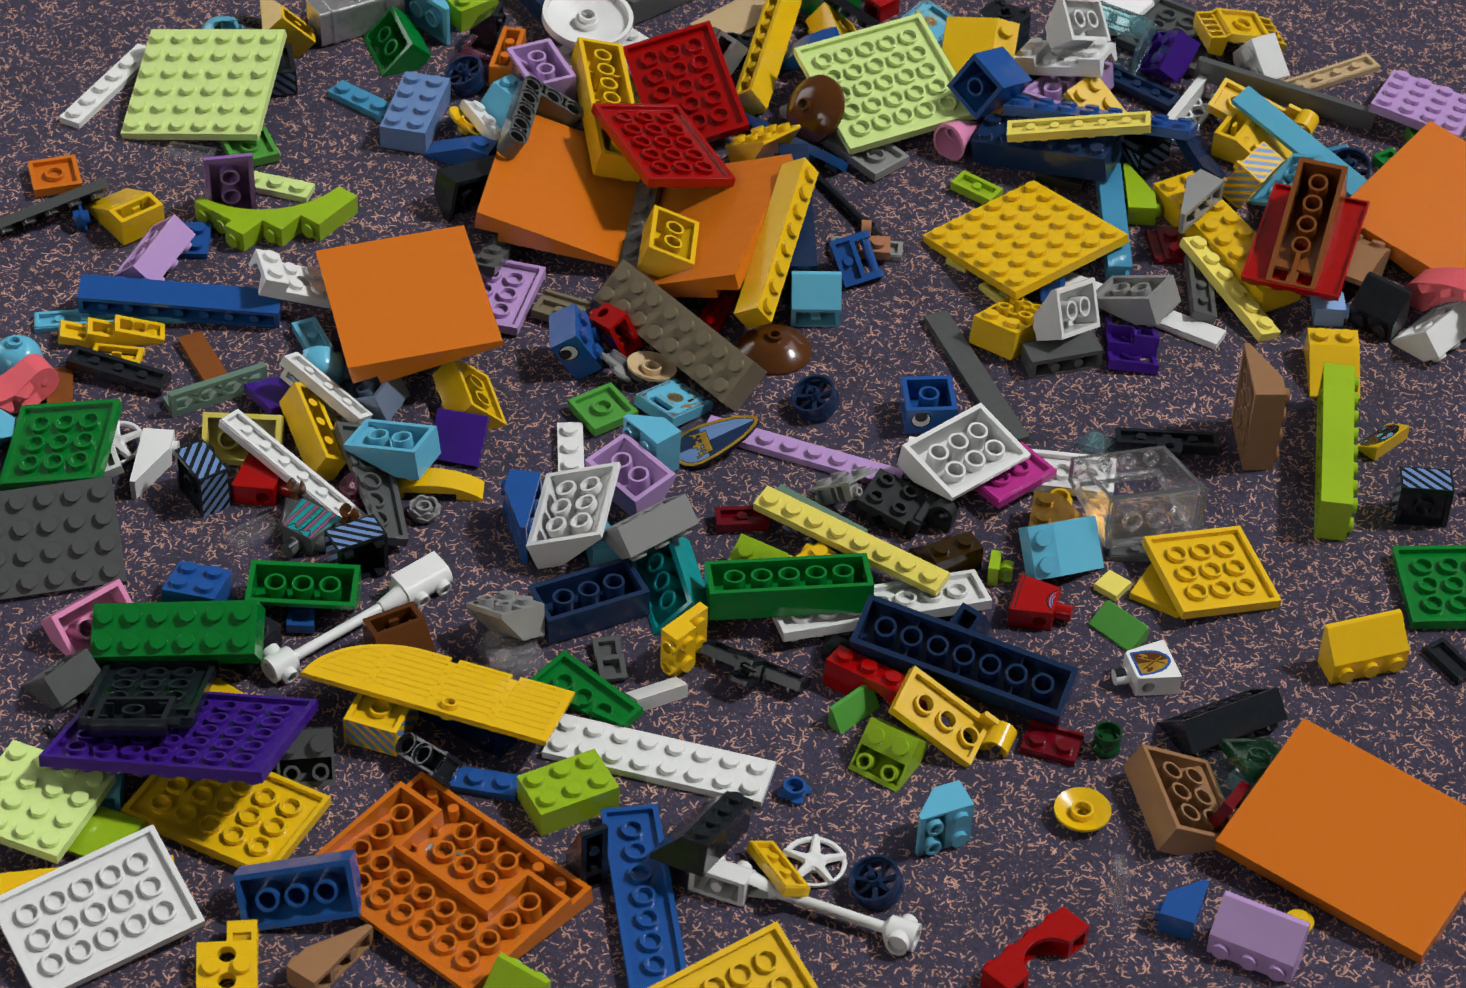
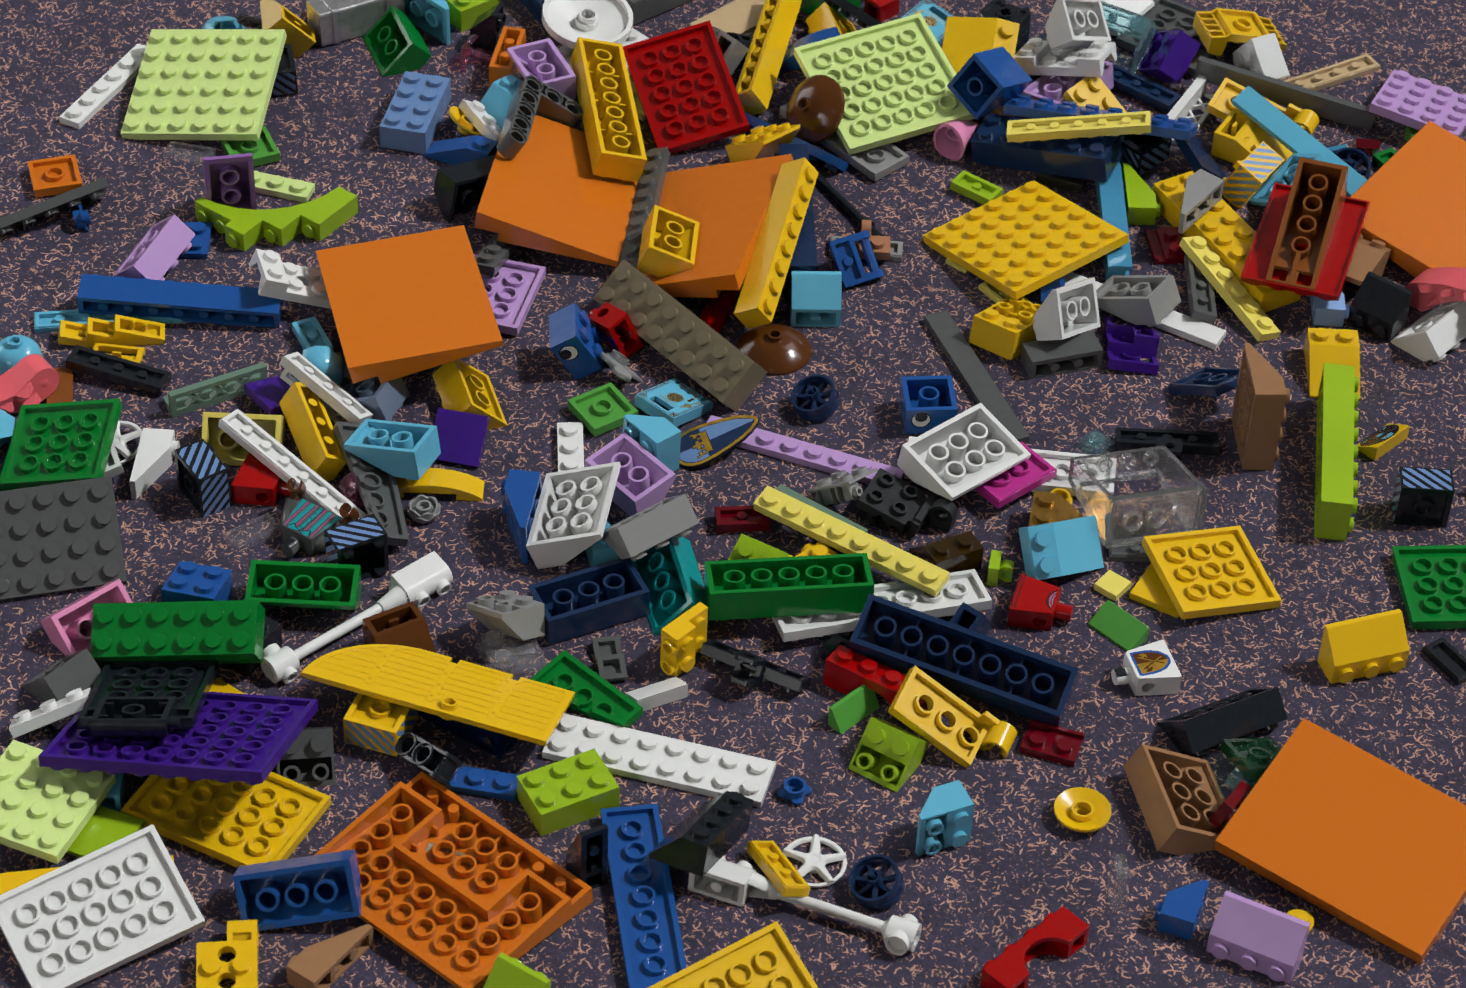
(48, 712): none -> white plate
(127, 213): yellow slope -> none
(201, 355): dark orange tile -> none
(301, 620): blue plate -> none
(359, 100): dark azure plate -> none
(468, 74): dark blue wheel -> none
(554, 301): dark tan plate -> none
(651, 366): tan dish -> none
(663, 145): red plate -> none
(1107, 740): dark green wheel -> none
(1206, 382): none -> dark blue tile
(1368, 146): none -> dark red plate

